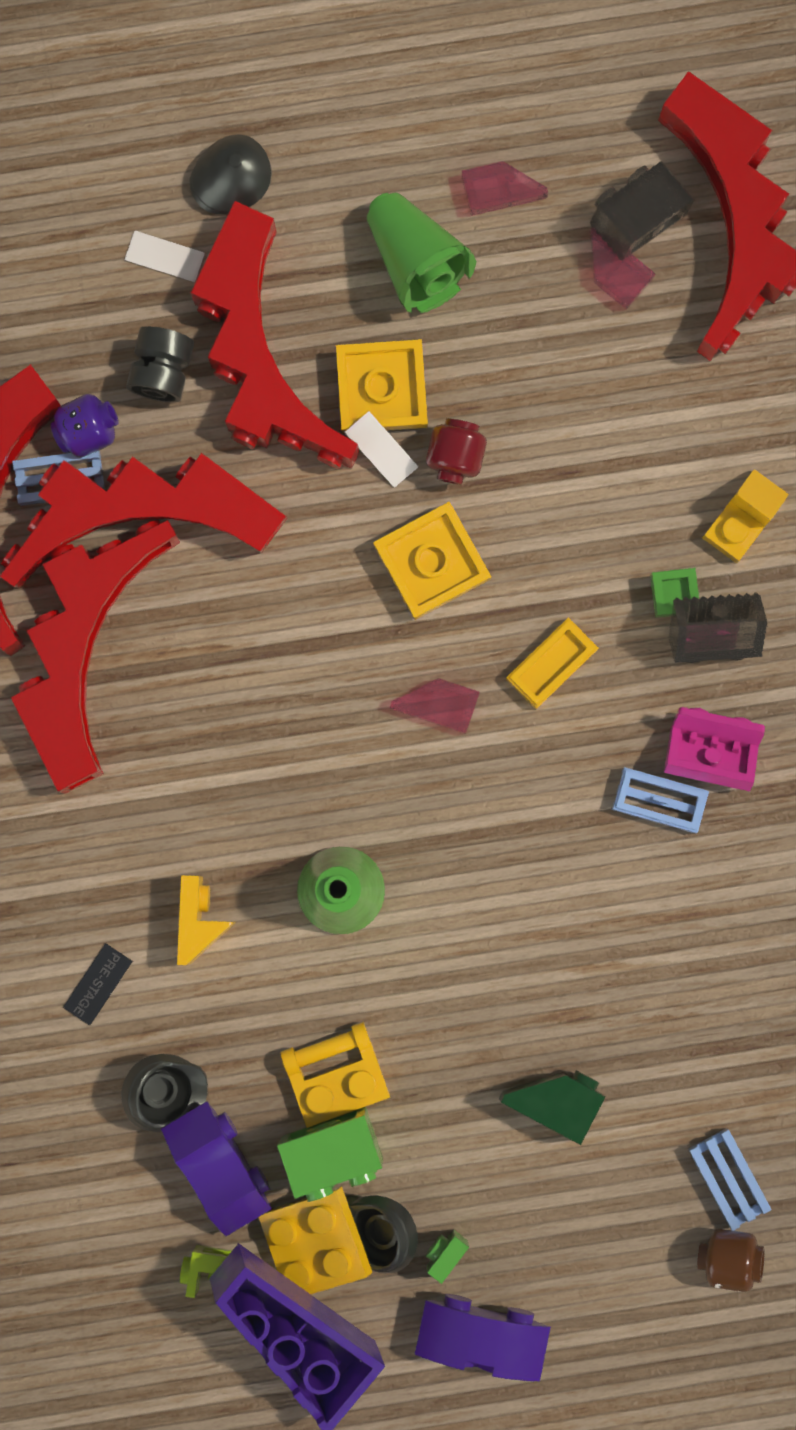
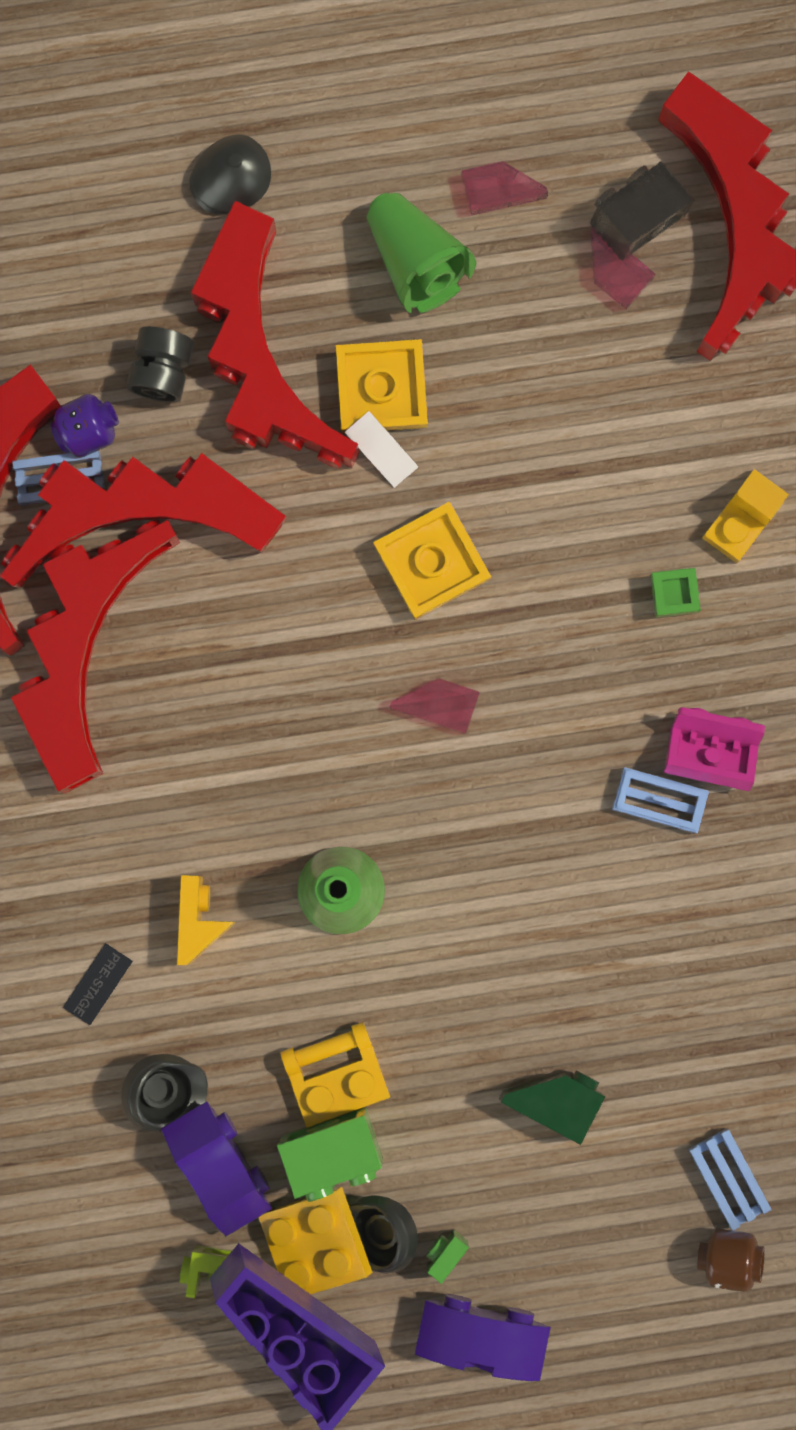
(164, 256): white sticker -> none
(456, 450): dark red head -> none
(552, 663): yellow tile -> none
(717, 628): clear smoke brick -> none

